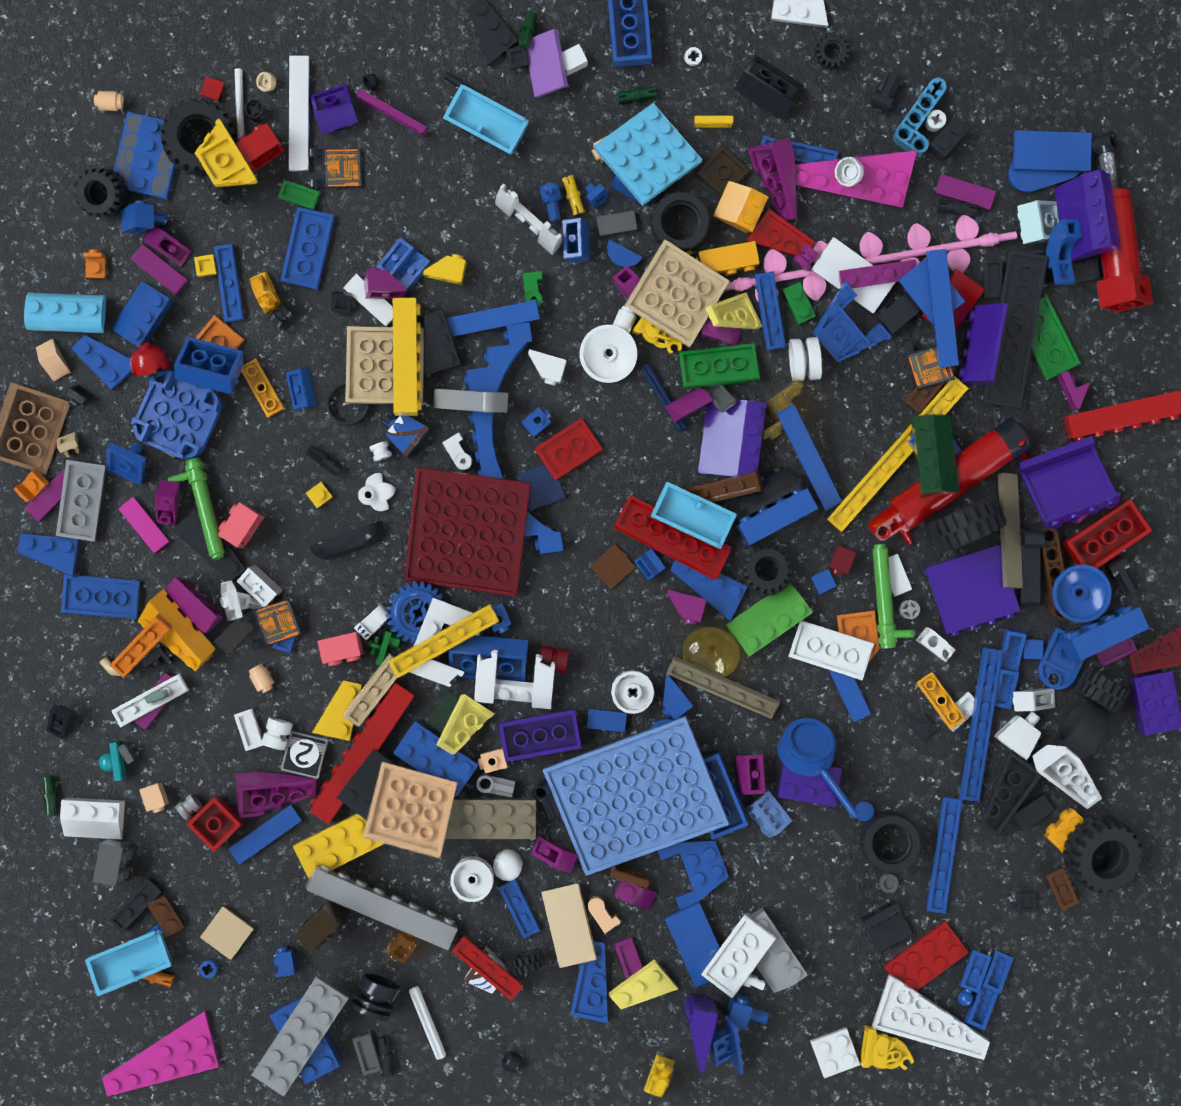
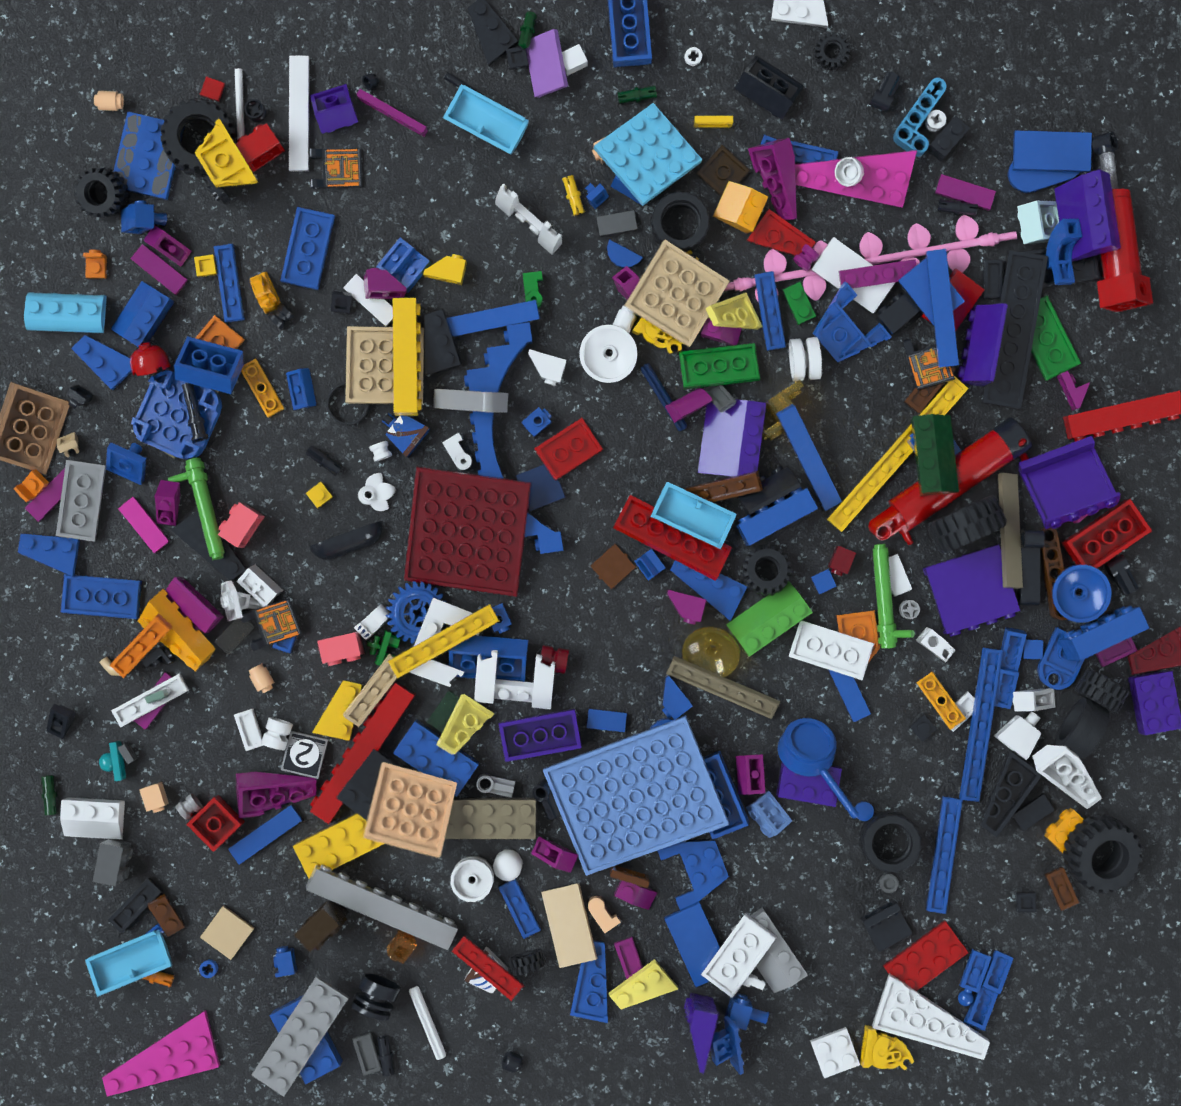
(52, 360): light nougat slope -> none
(195, 422): none -> black pin
(266, 81): tan tile -> none
(299, 195): green tile -> none
(498, 755): light nougat brick -> none
(551, 196): blue axle -> none
(576, 240): blue brick -> none
(632, 703): white wheel -> none
(659, 1076): yellow piece -> none
(731, 258): light orange brick -> none

